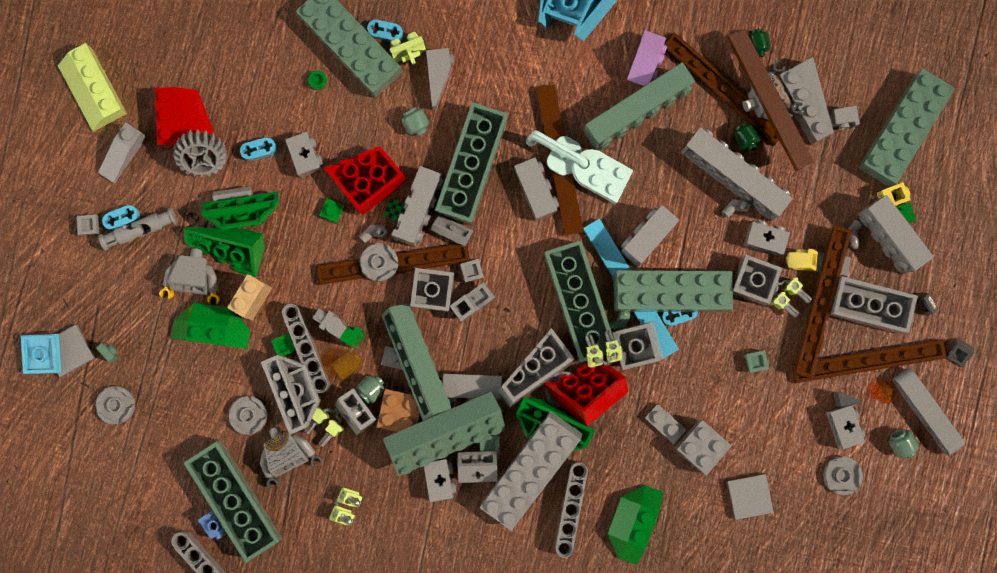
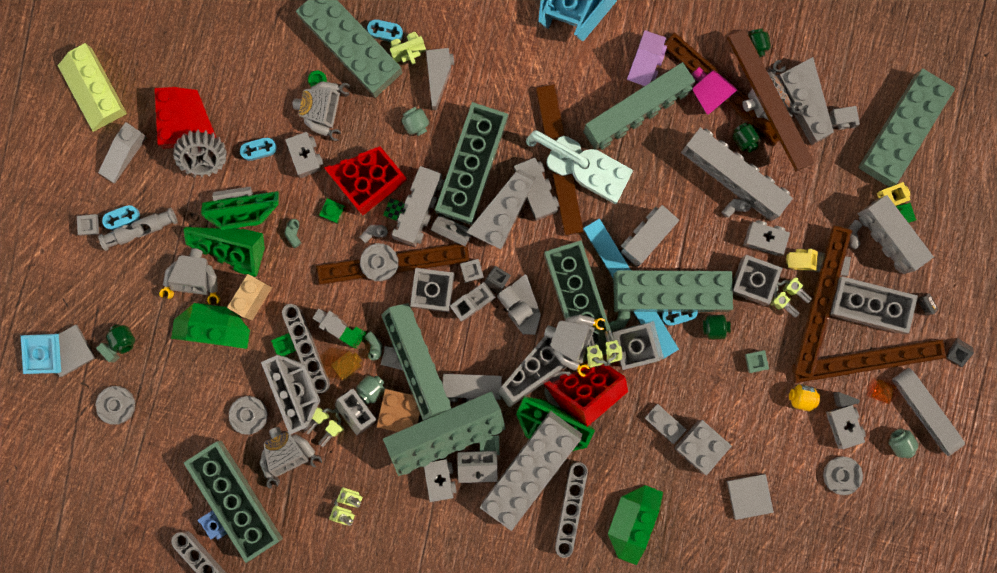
(120, 338): none -> dark green head
(291, 232): none -> sand green arm
(319, 106): none -> light grey torso
(375, 346): none -> sand green arm
(497, 280): none -> dark grey slope
(500, 215): none -> light grey wedge
(521, 305): none -> light grey panel
(572, 339): none -> light grey torso
(711, 89): none -> dark pink torso
(716, 327): none -> dark green head
(804, 397): none -> yellow head

